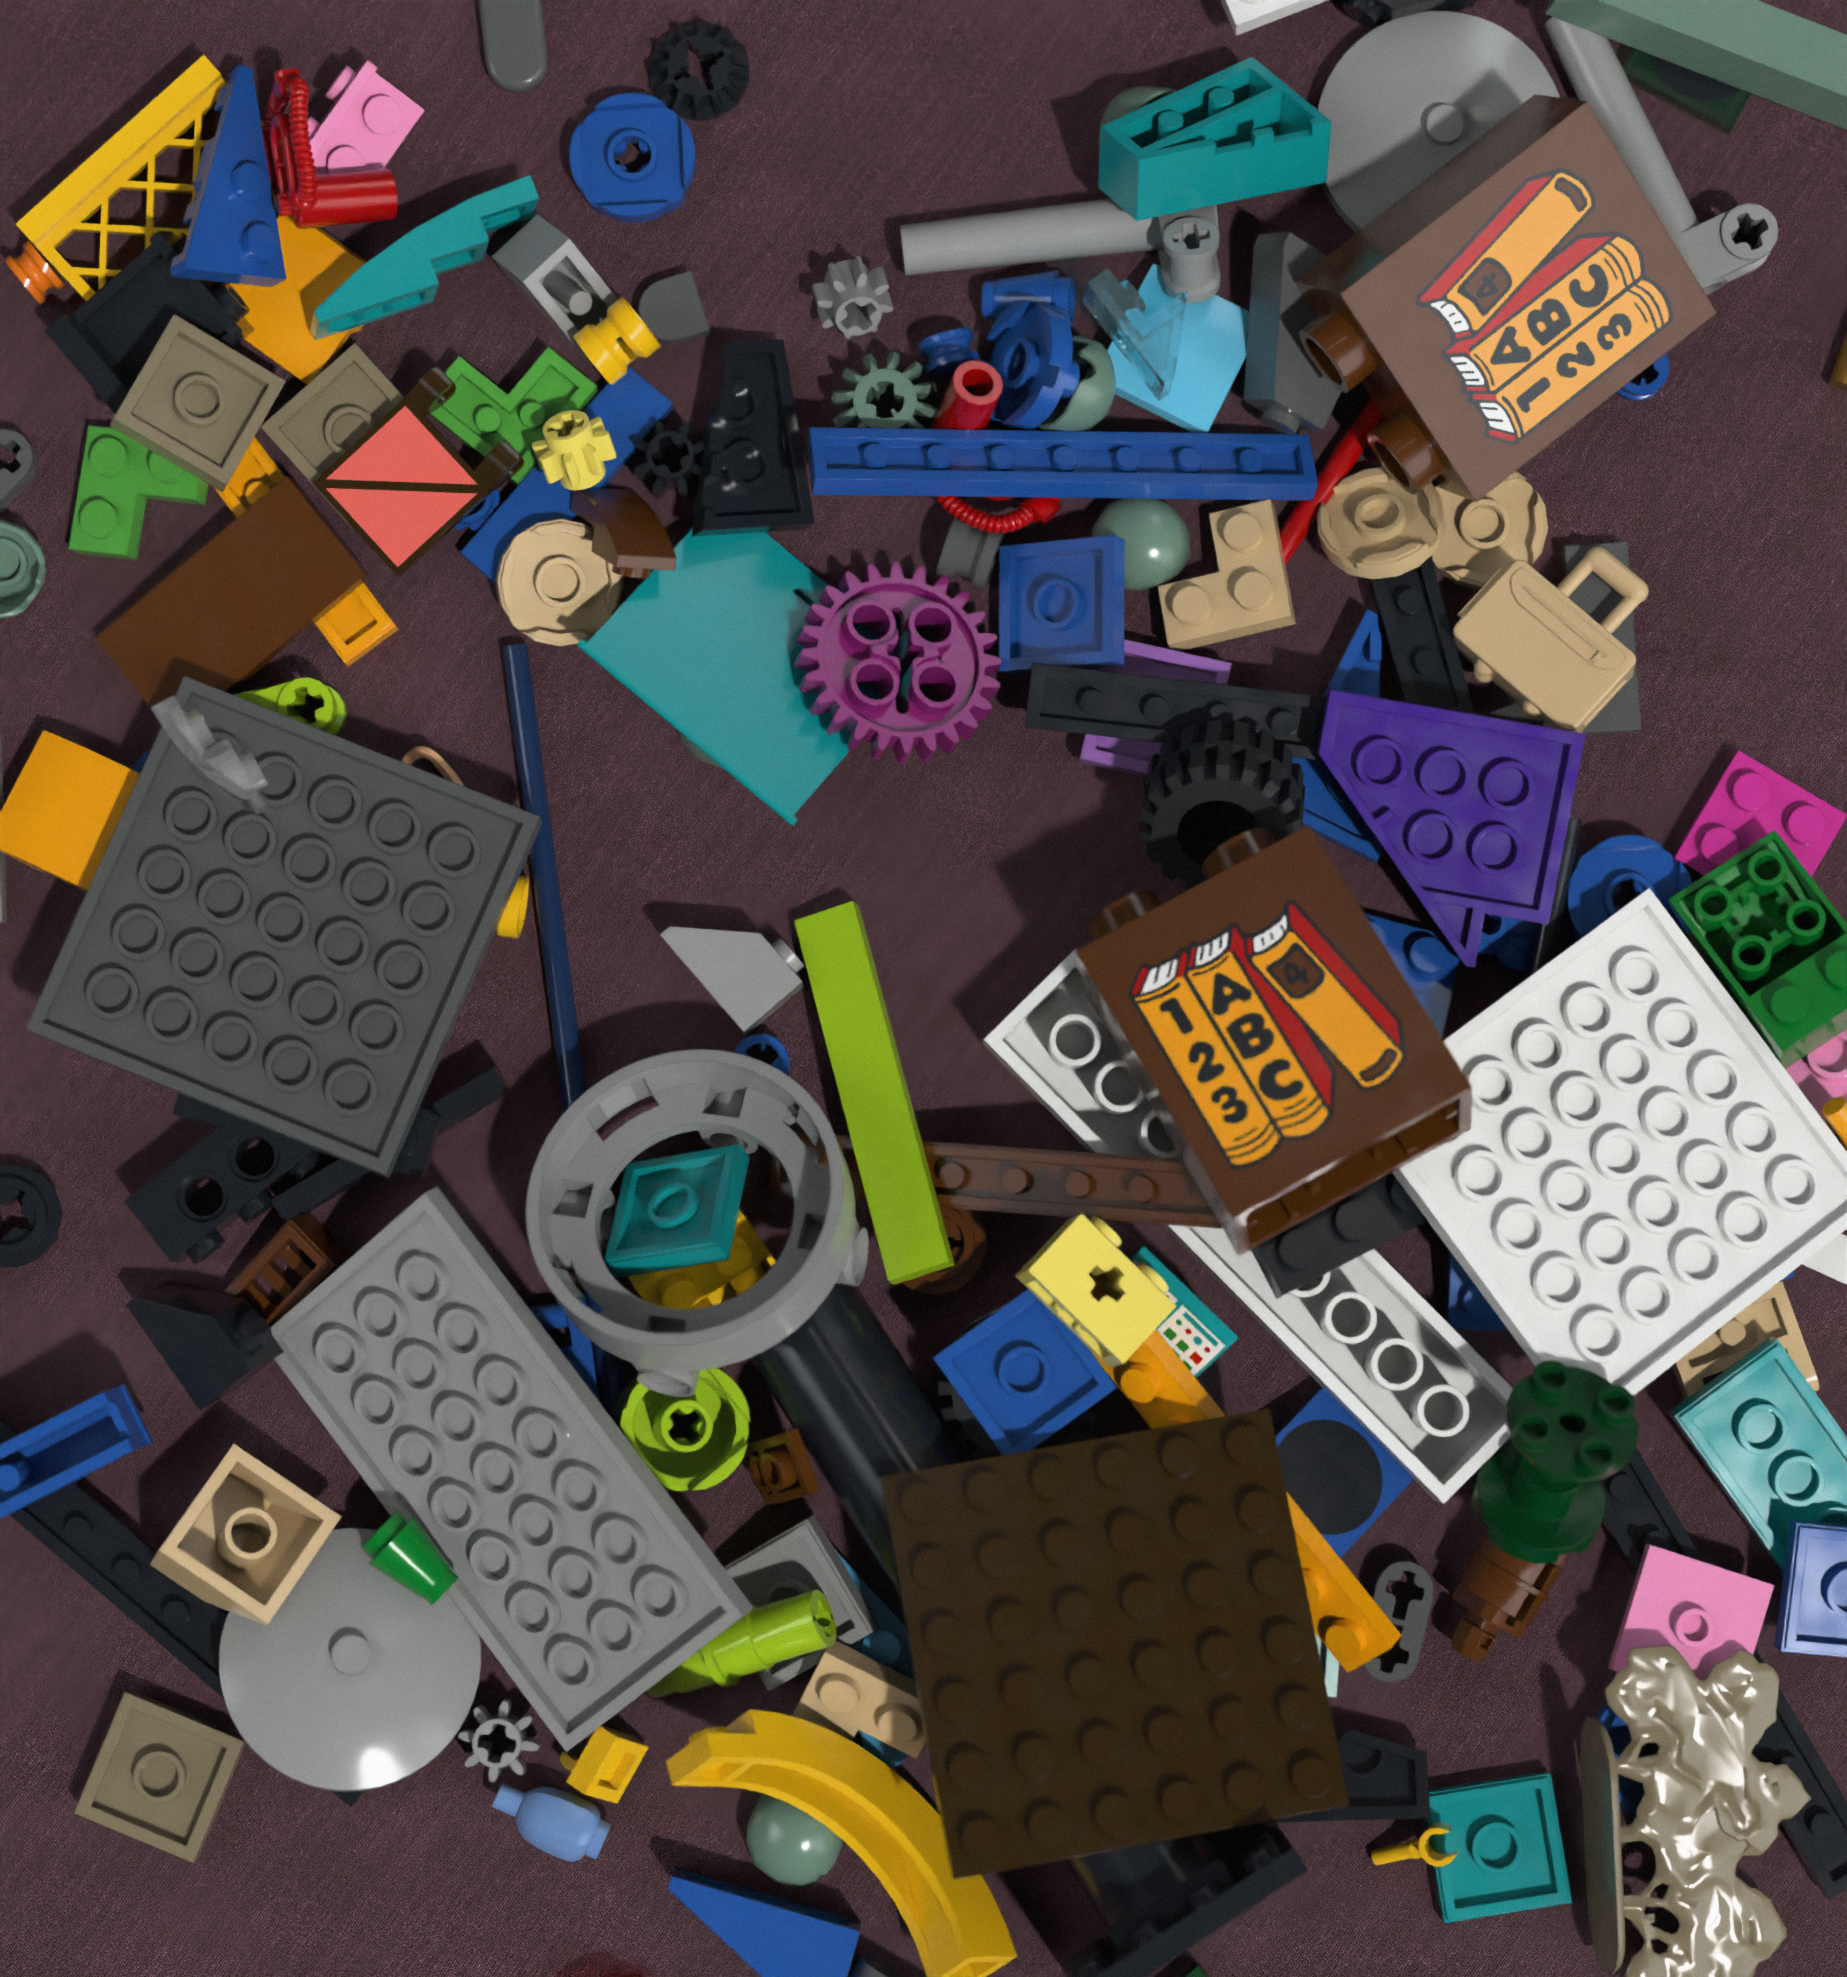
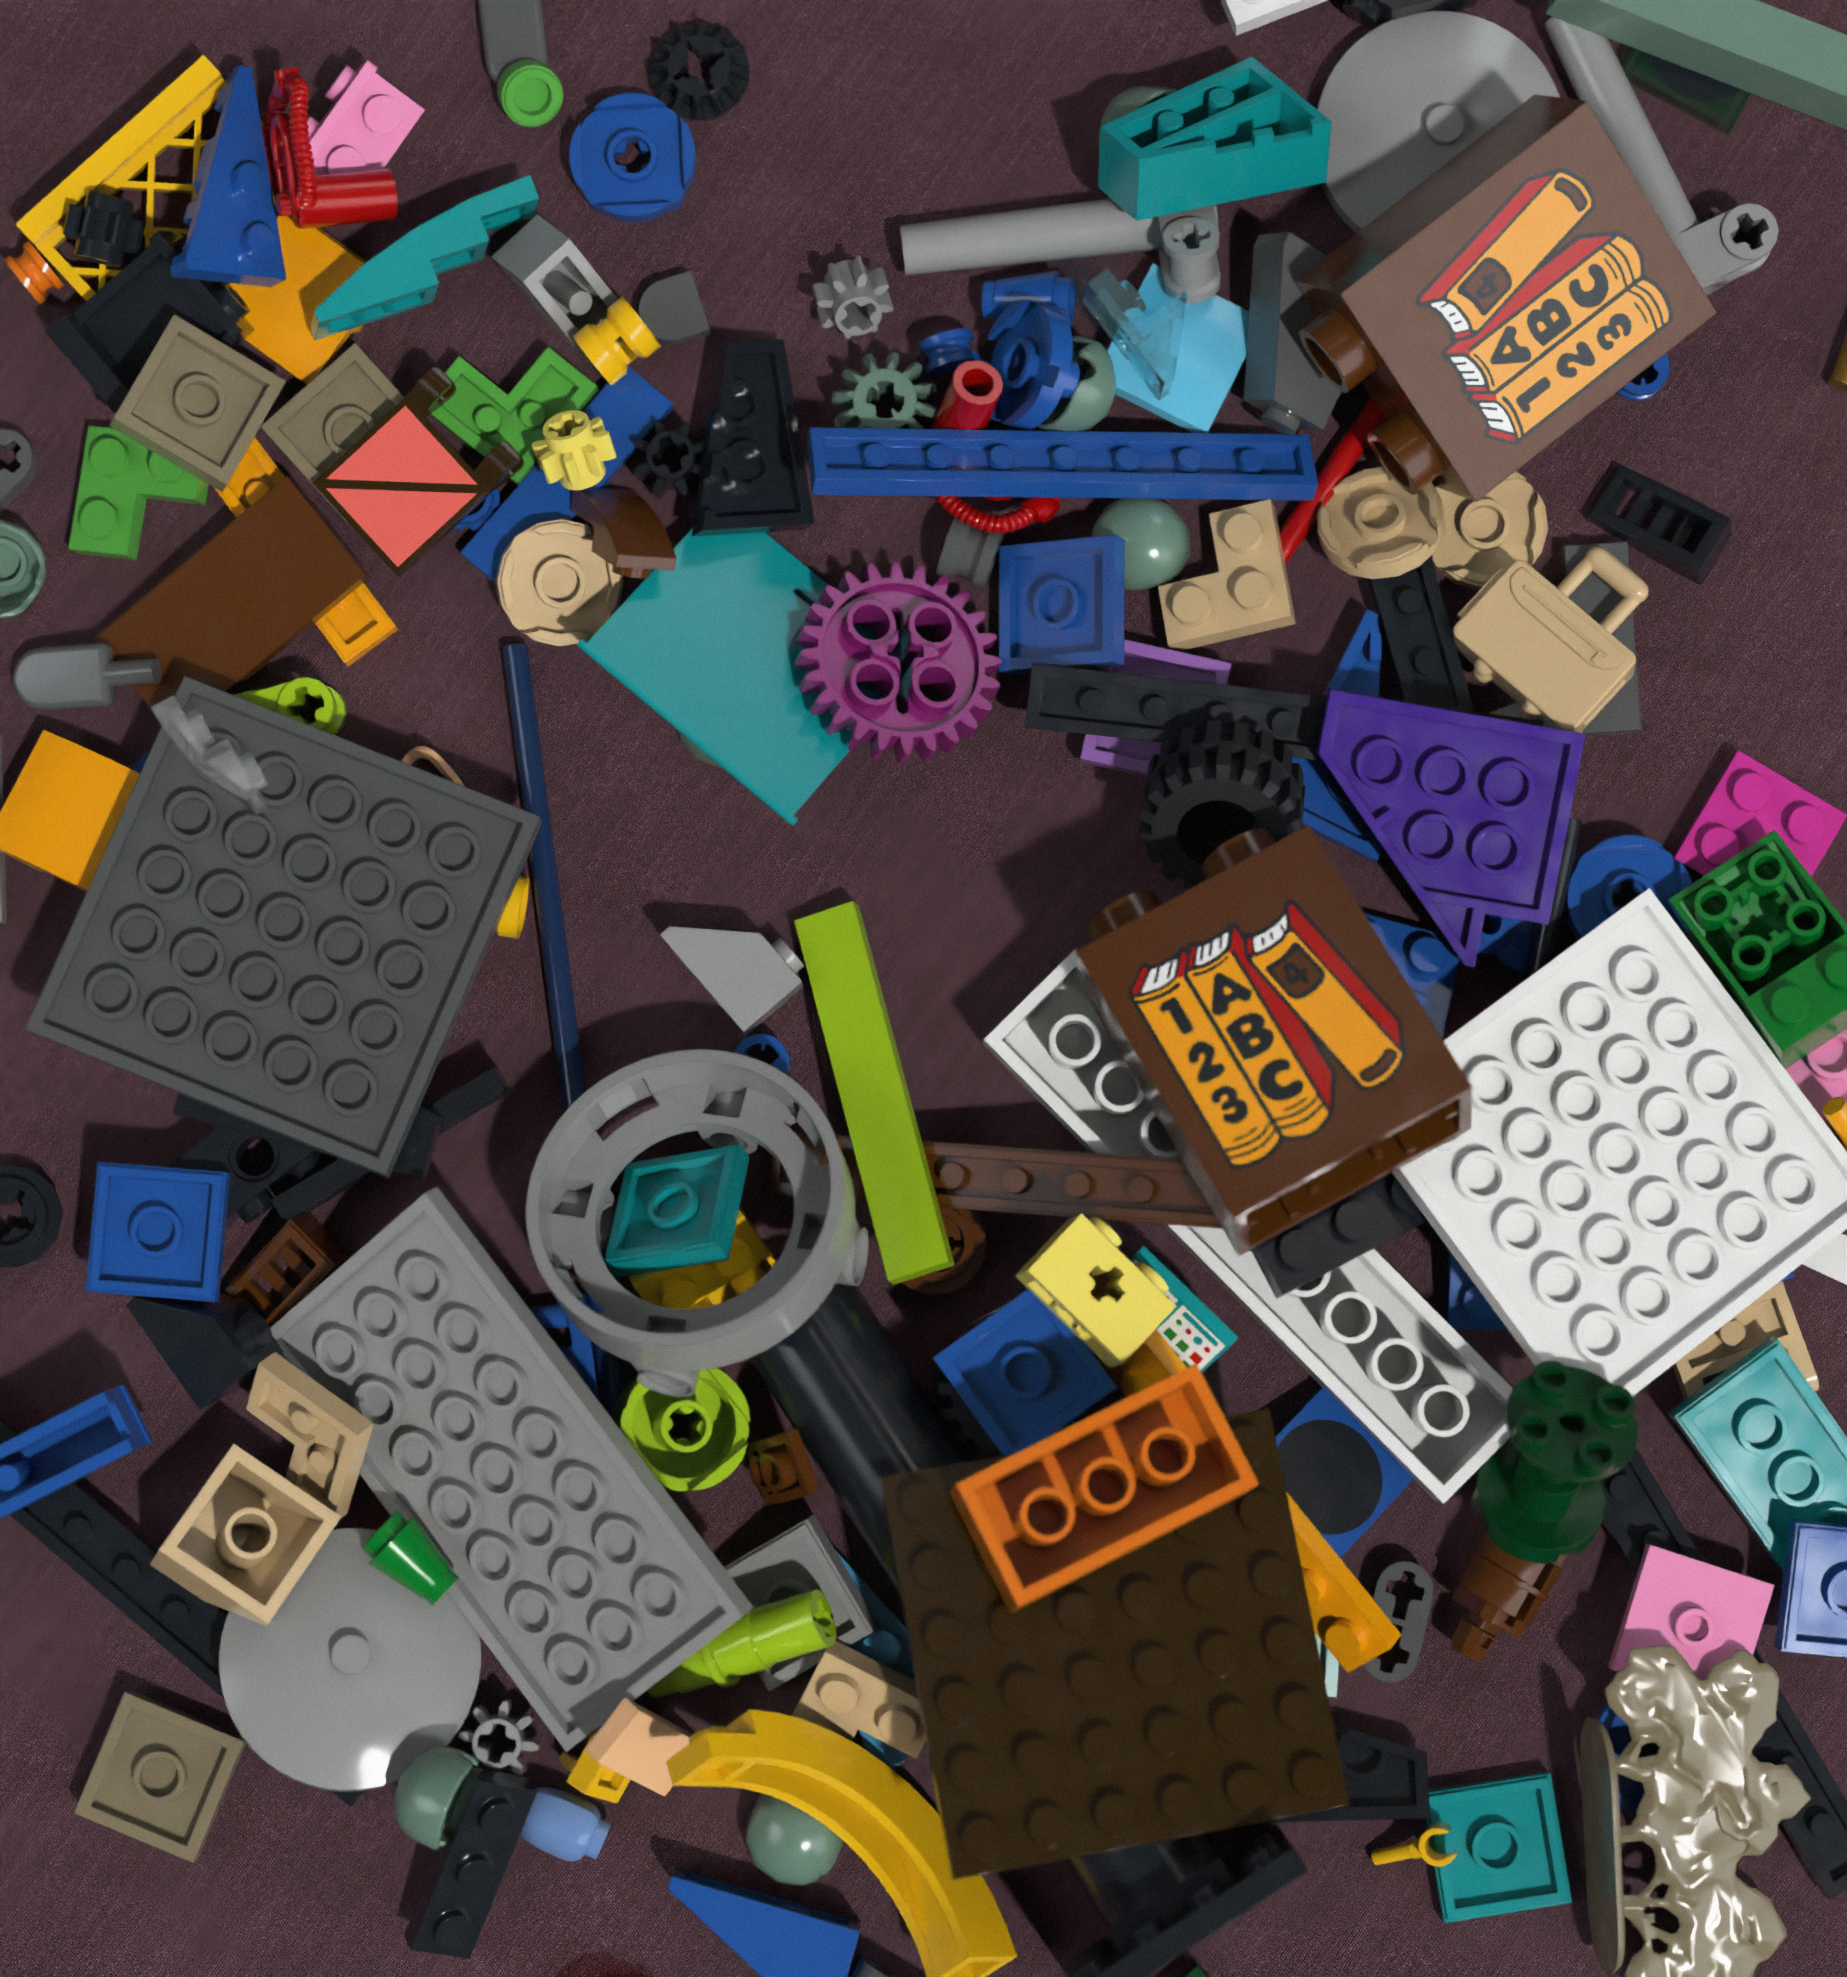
(78, 676): none -> dark grey piece
(103, 229): none -> black gear
(158, 1232): none -> blue tile
(325, 1431): none -> tan plate
(430, 1793): none -> sand green hair
(471, 1863): none -> black plate
(530, 93): none -> bright green tile
(638, 1745): none -> light nougat tile
(1103, 1487): none -> orange brick
(1650, 542): none -> black slope

